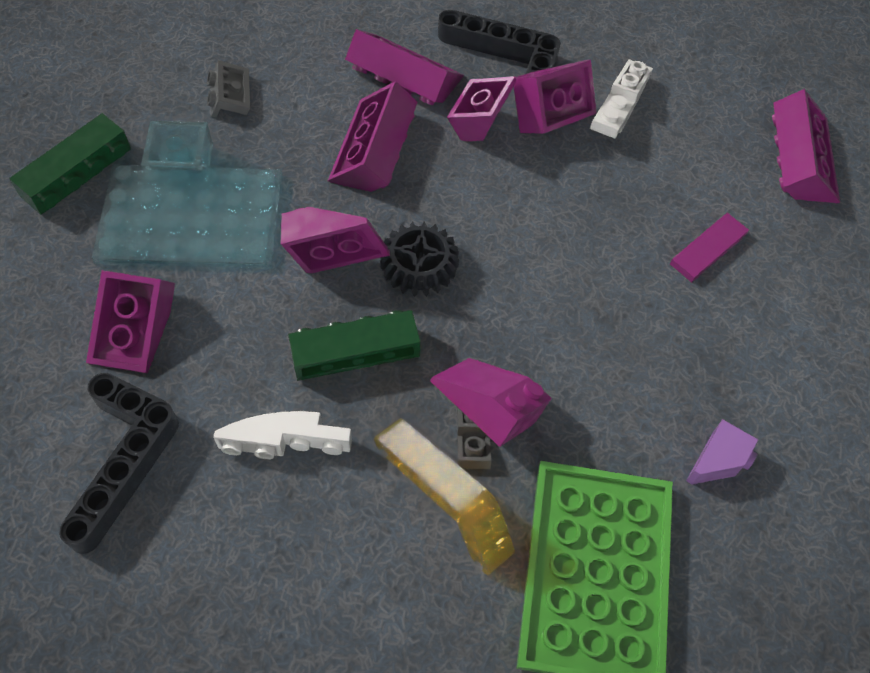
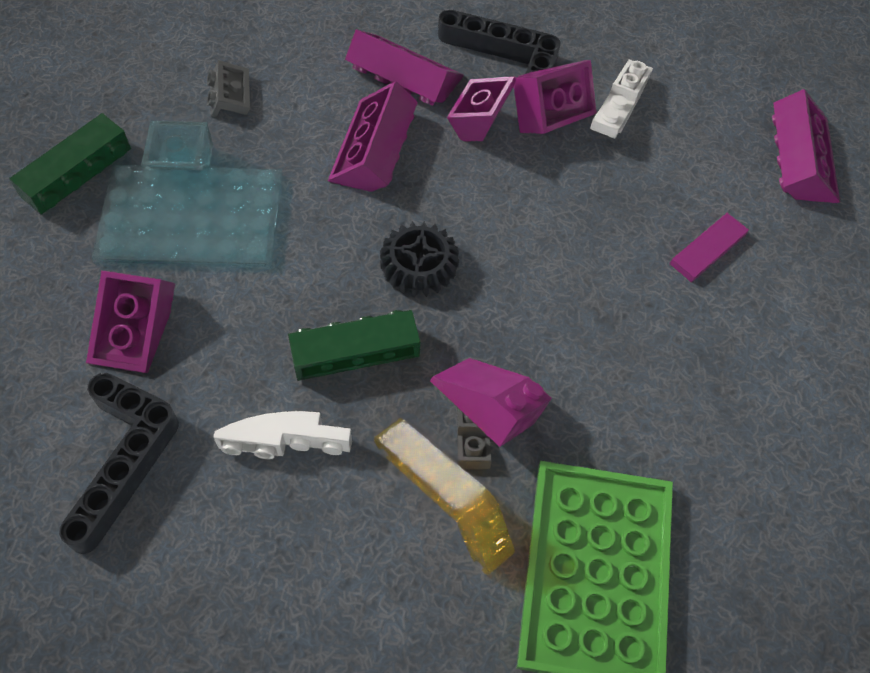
(329, 239): magenta slope -> none
(724, 454): medium lavender slope -> none

